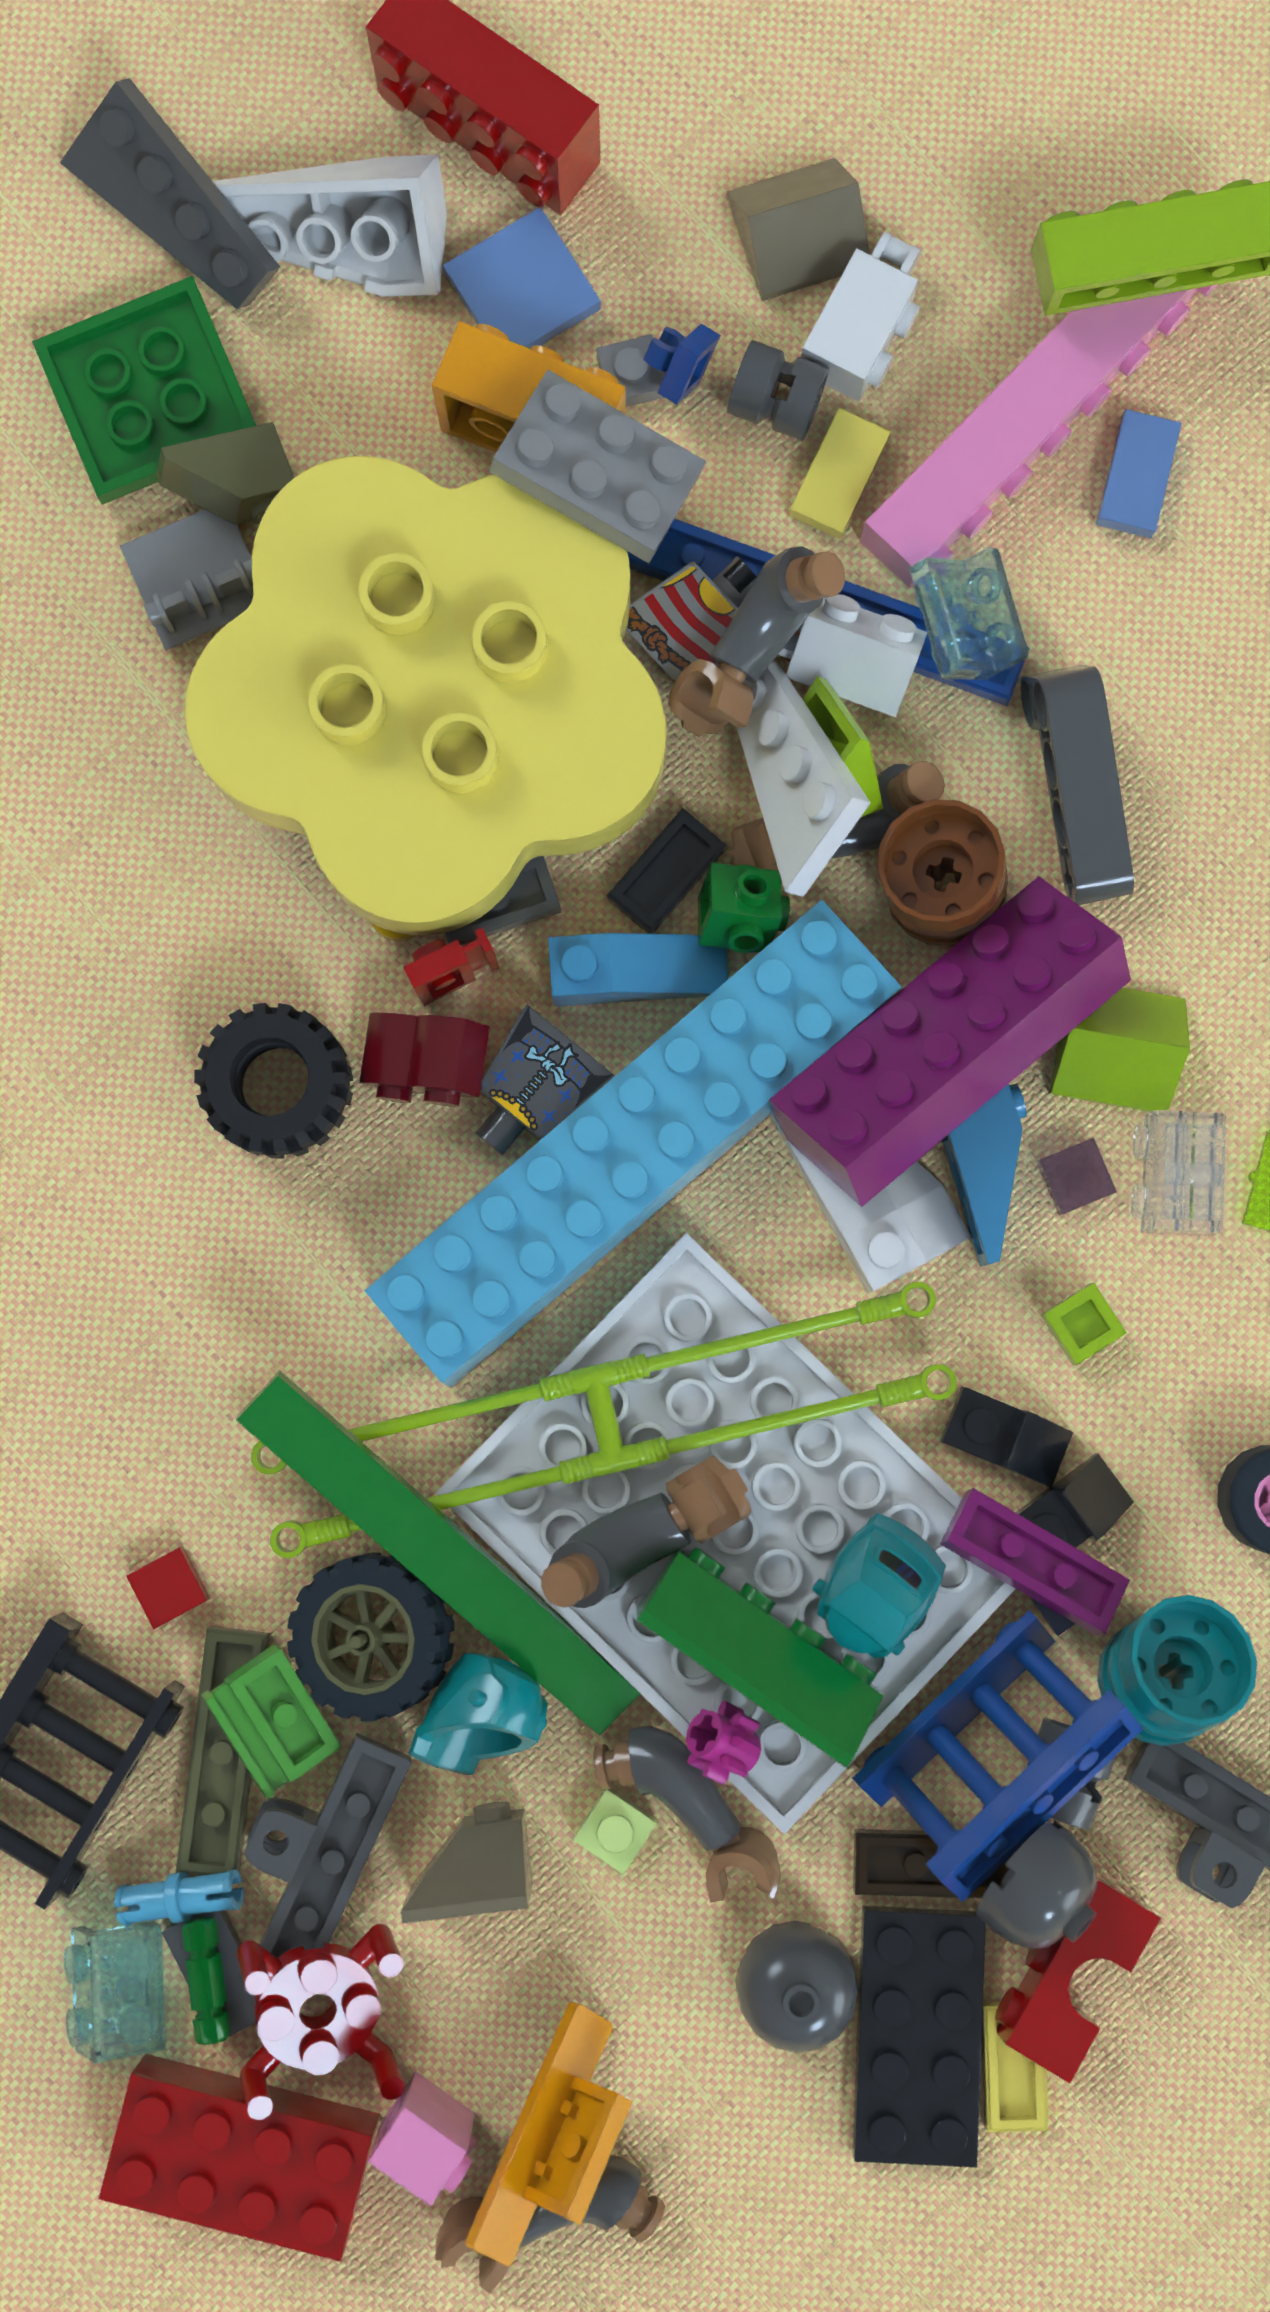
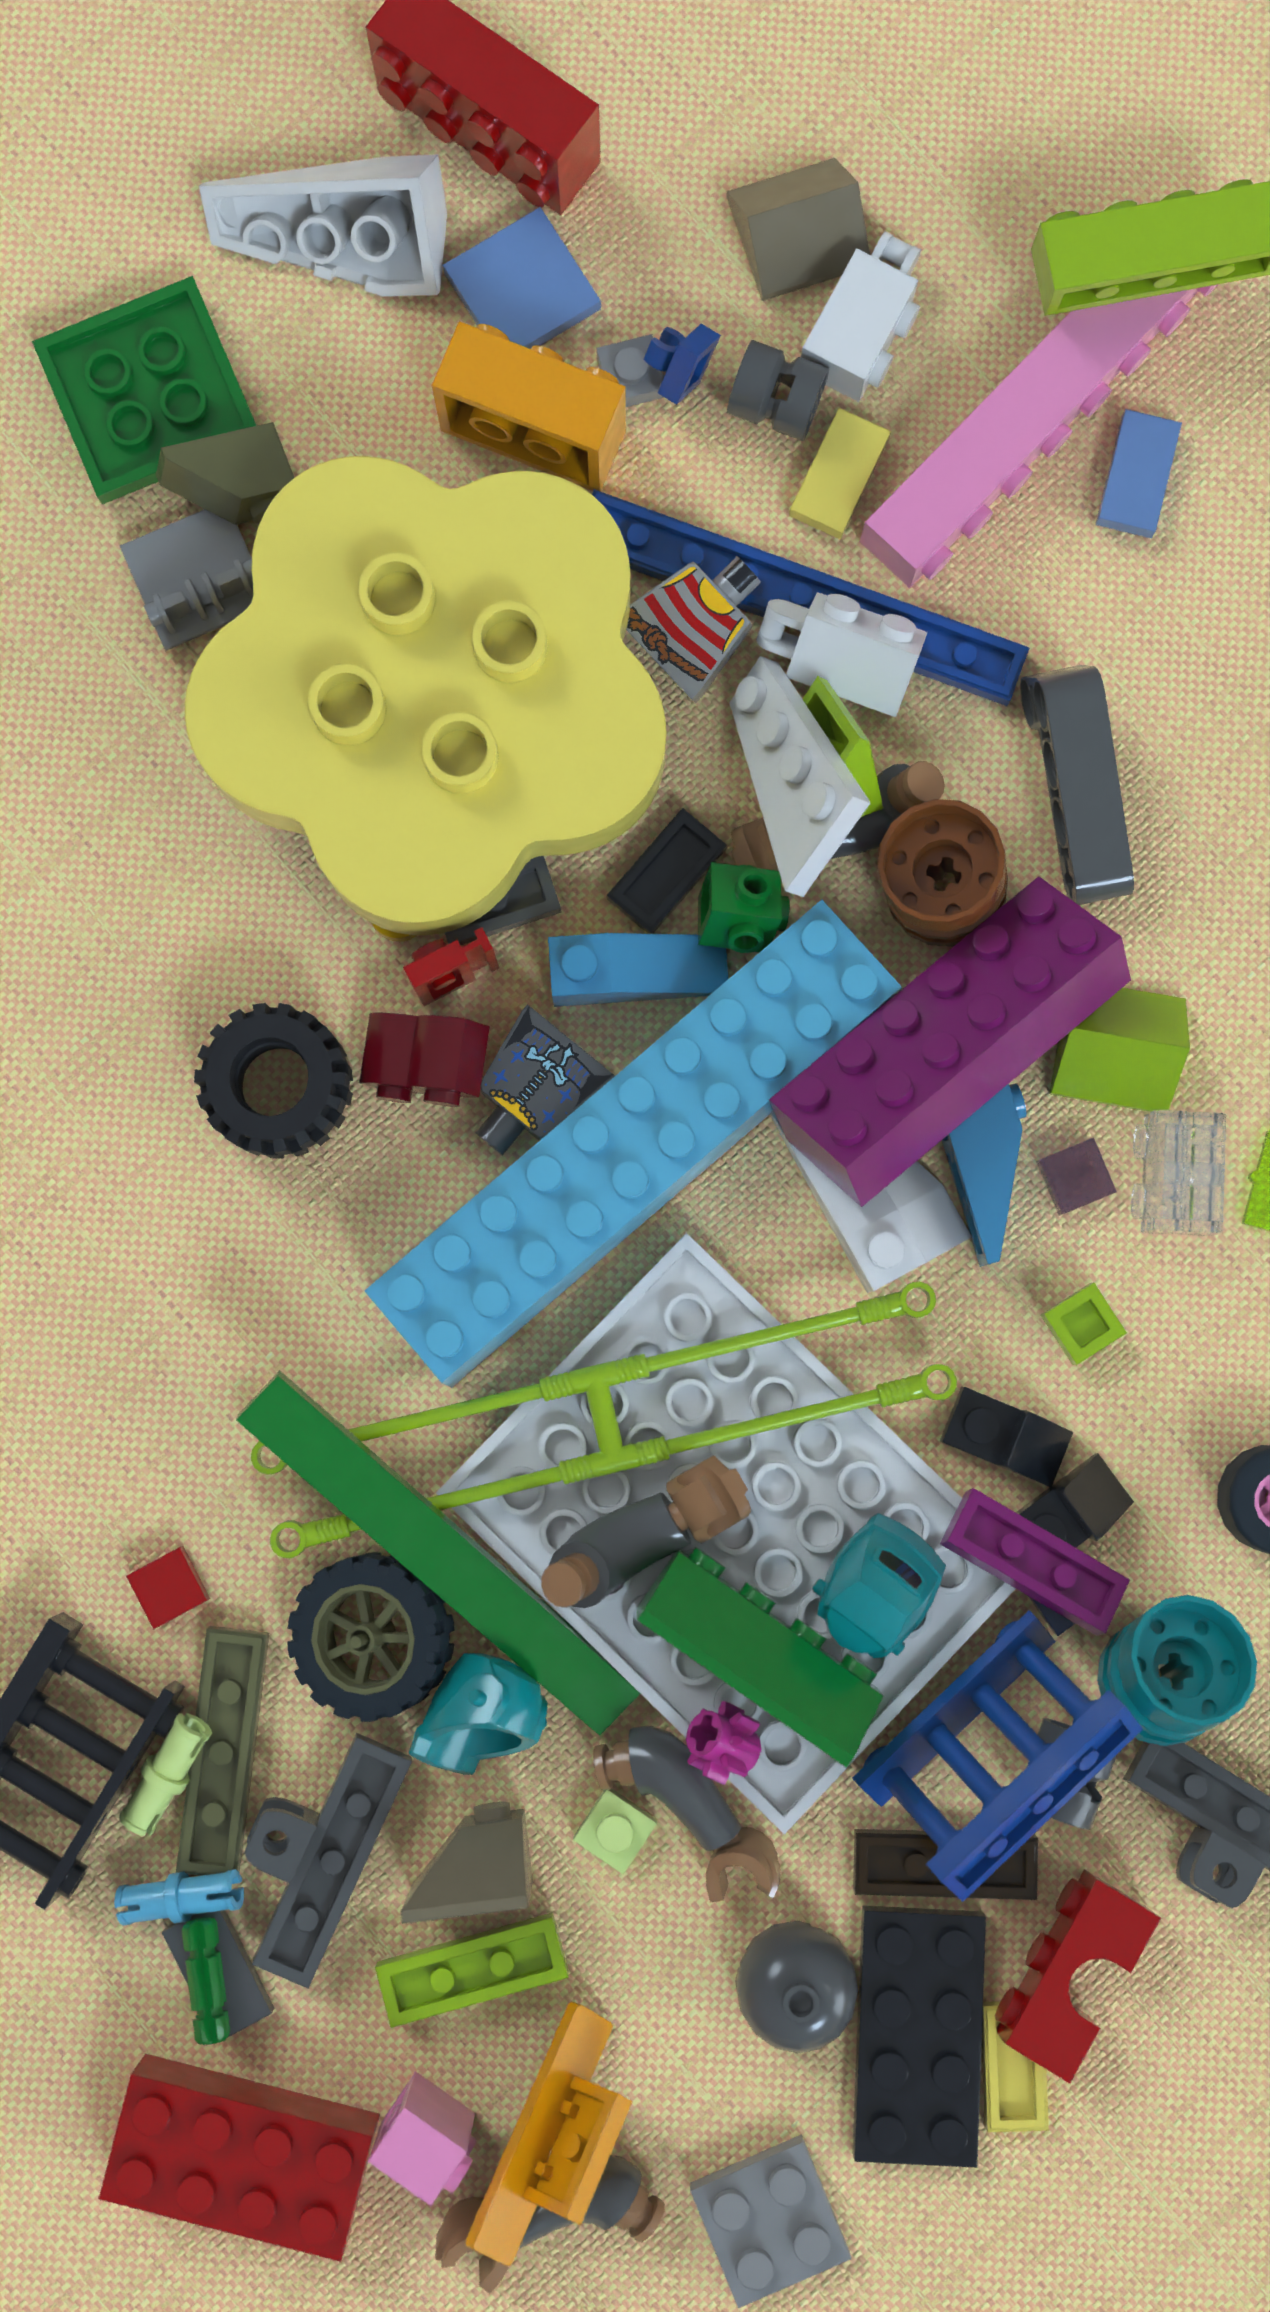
(116, 1991): clear light blue bracket -> none
(158, 186): dark grey wing -> none
(165, 1774): none -> yellowish green pin
(271, 1721): bright green plate -> none
(322, 2040): plate -> none
(471, 1970): none -> lime plate
(597, 466): light grey plate -> none
(766, 620): piece -> none
(770, 2221): none -> light grey plate
(969, 615): clear light blue bracket -> none
(1043, 1891): dark grey cylinder -> none

